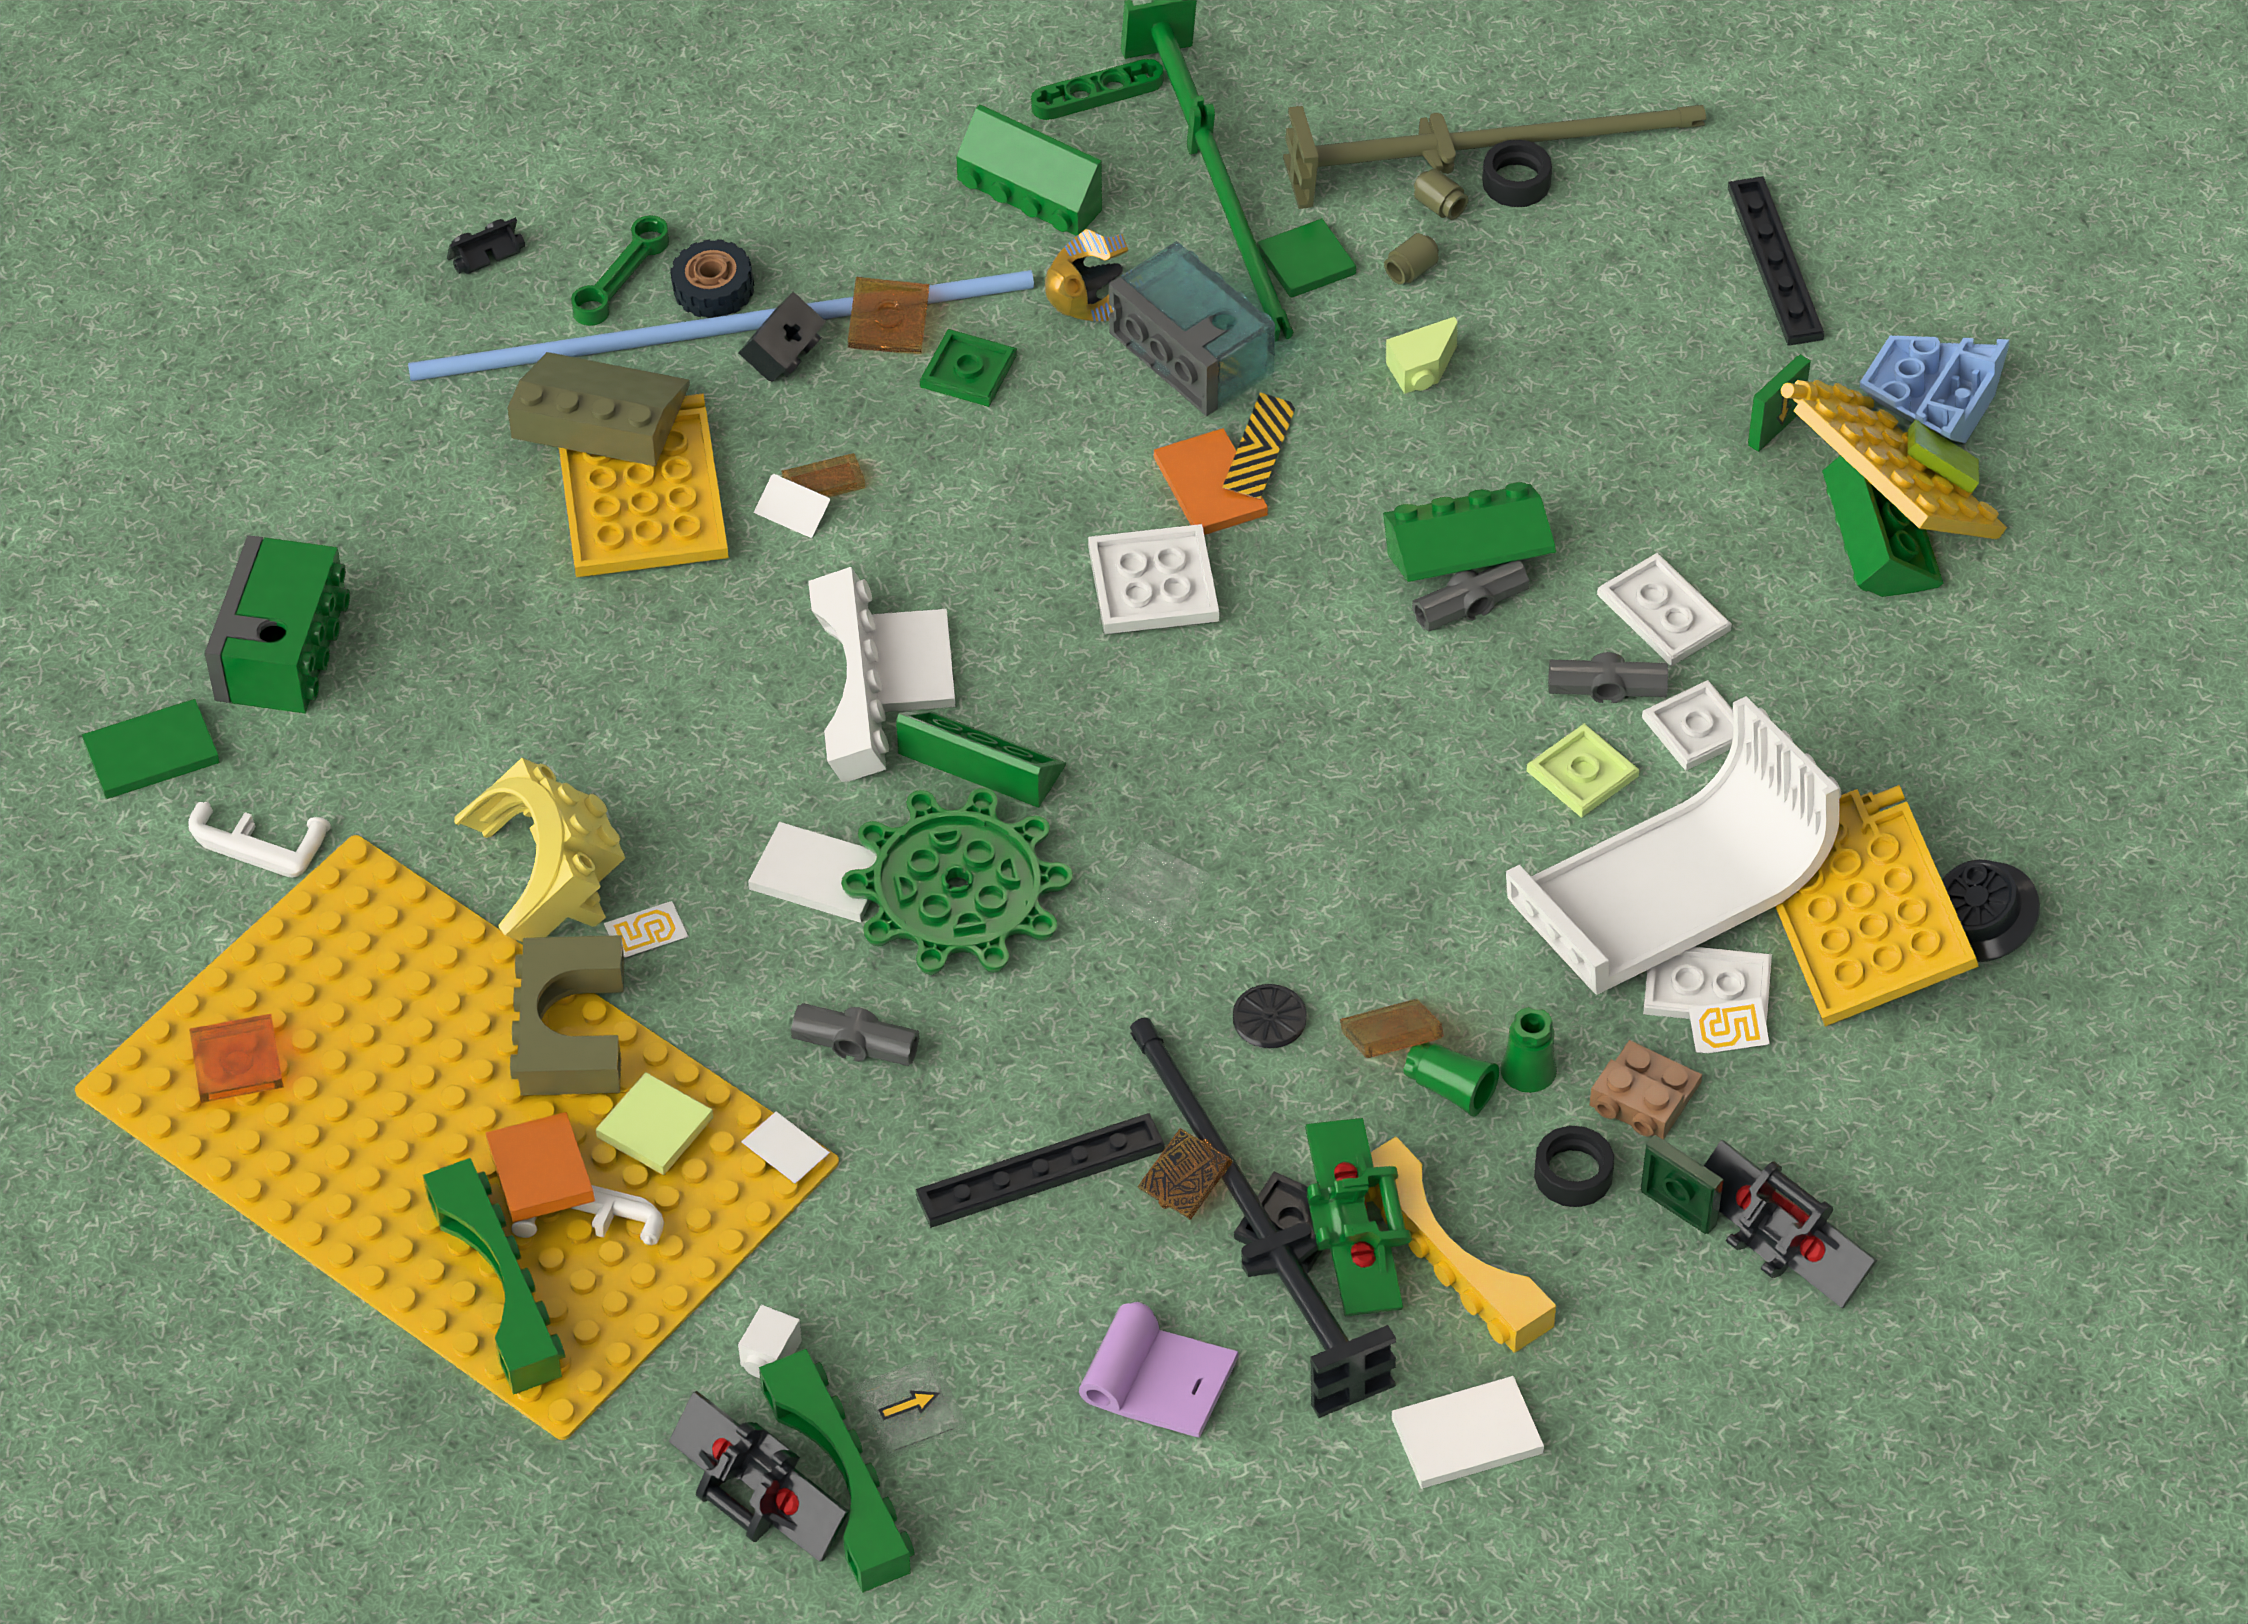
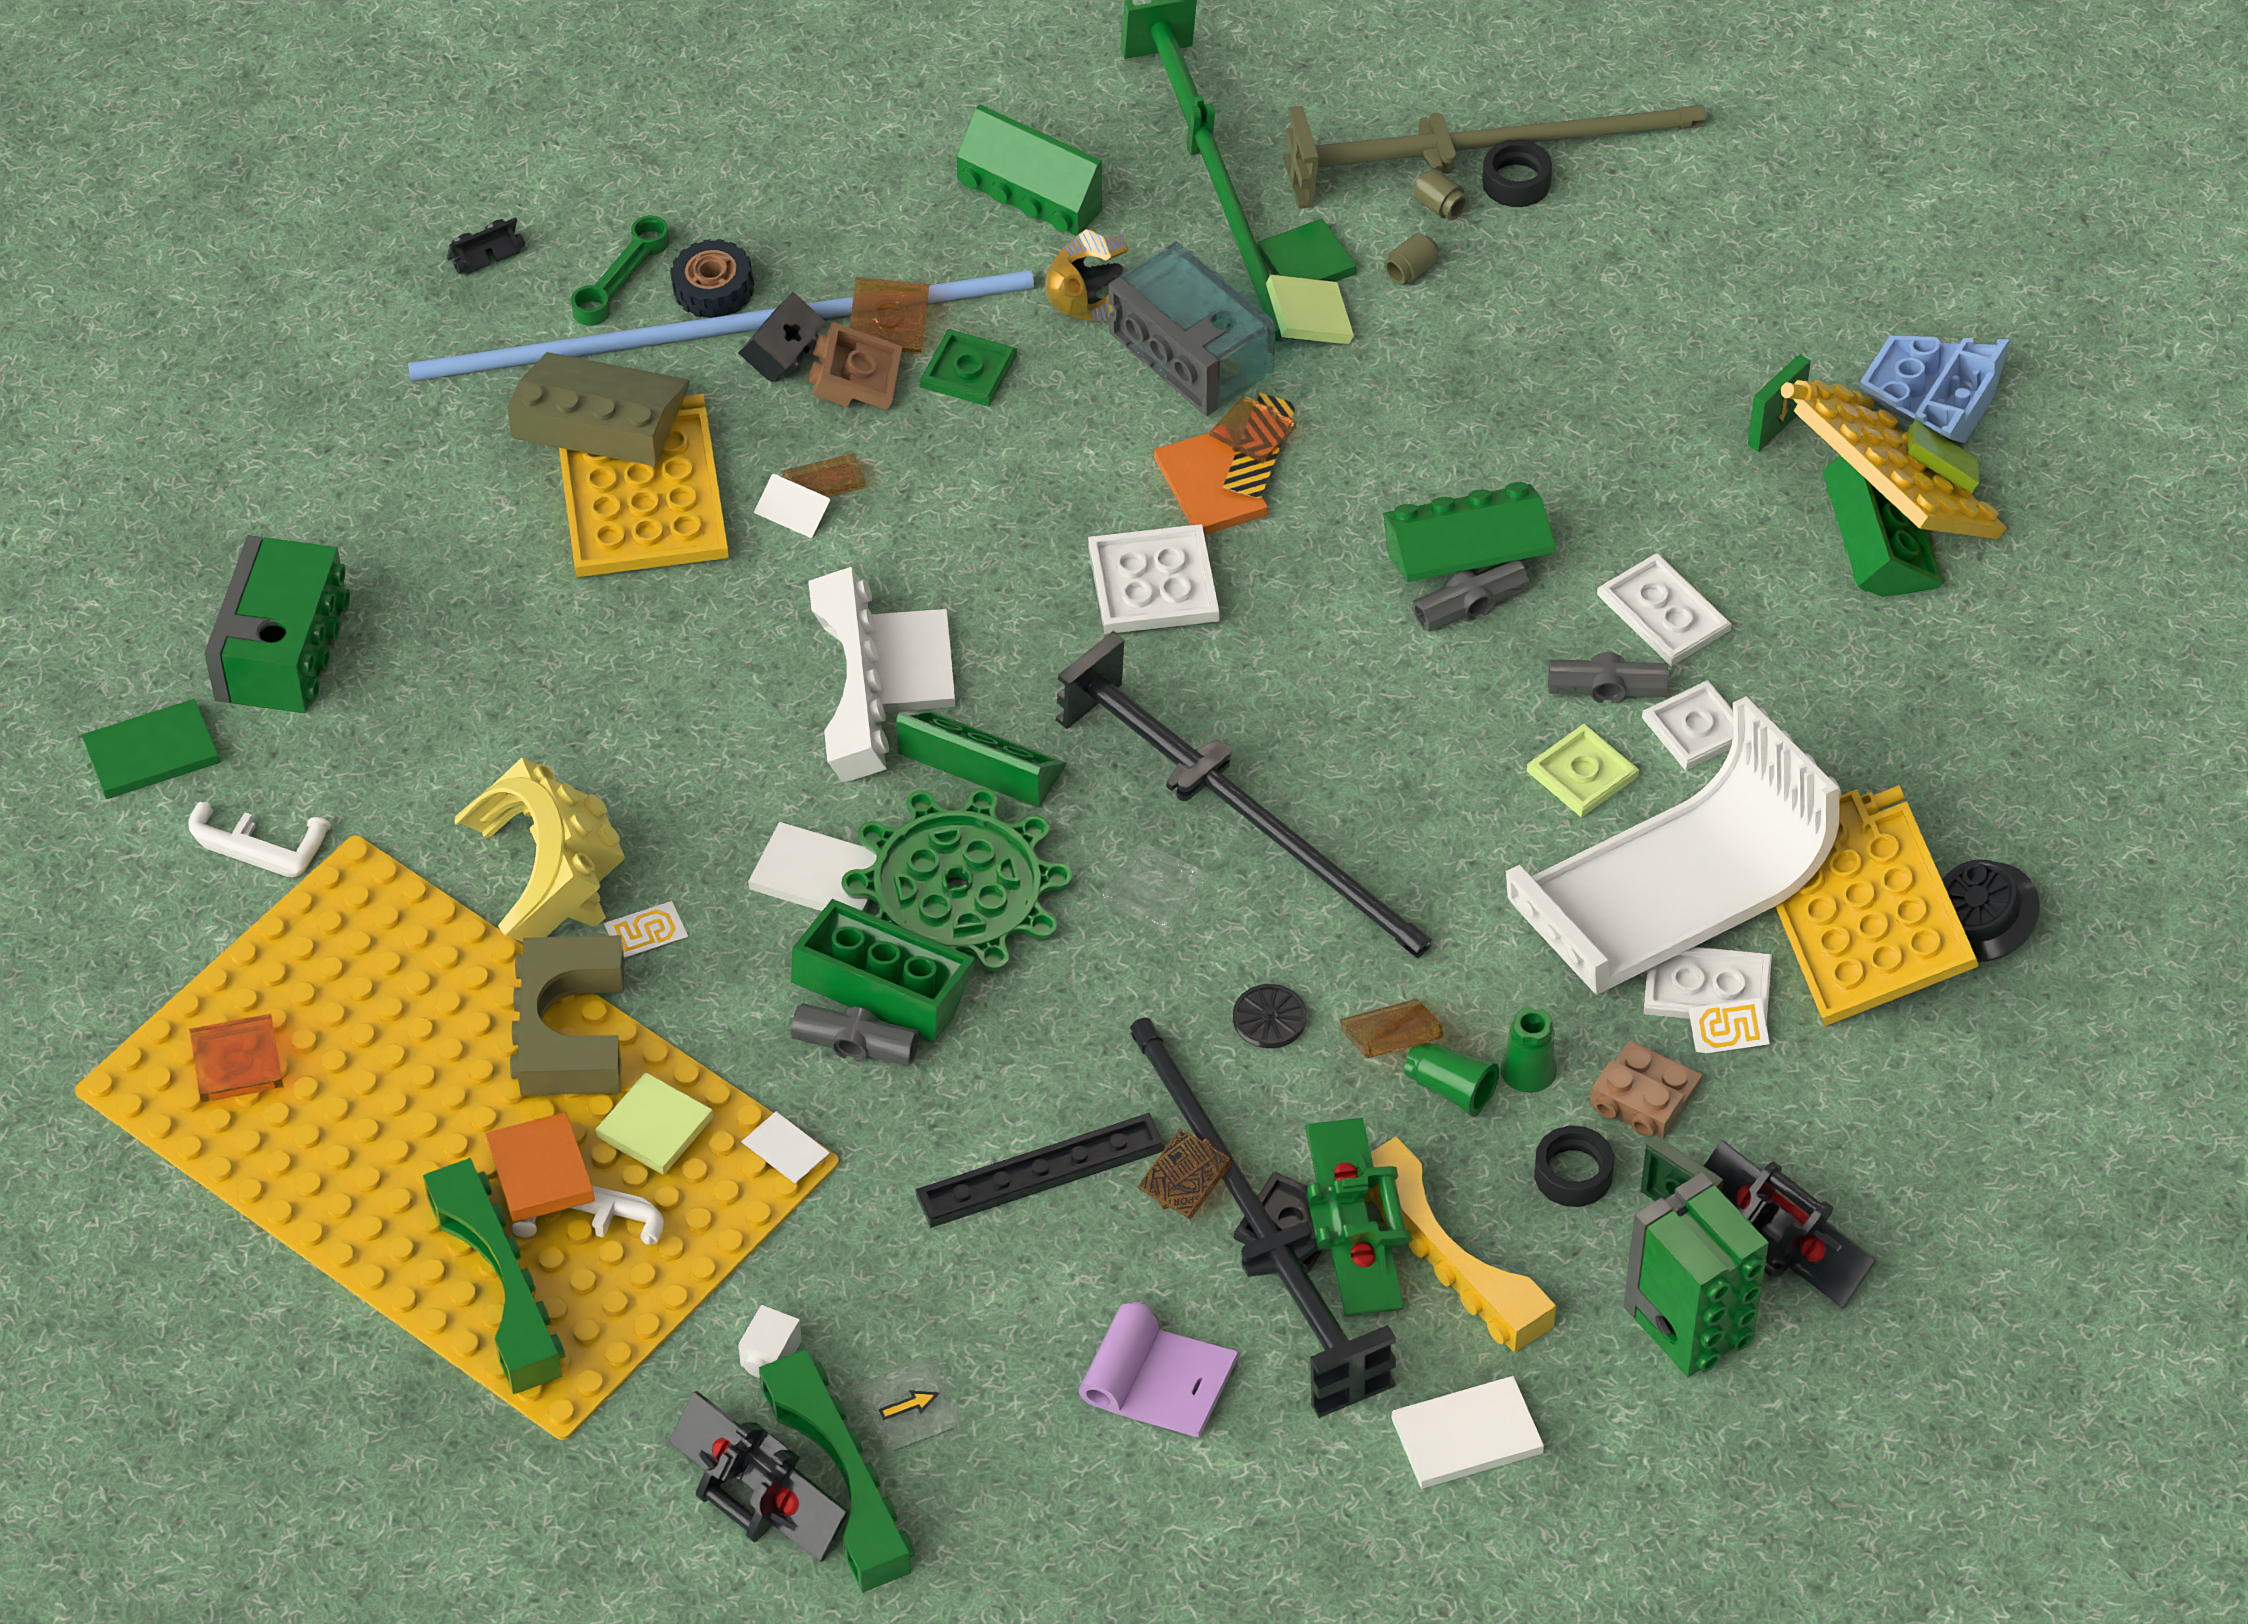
(854, 367): none -> medium nougat plate
(881, 969): none -> green slope
(1095, 85): green beam -> none
(1096, 680): none -> black piece
(1253, 429): none -> clear orange piece
(1309, 309): none -> yellowish green tile
(1422, 354): yellowish green slope -> none
(1695, 1275): none -> green piece
(1775, 261): black tile -> none

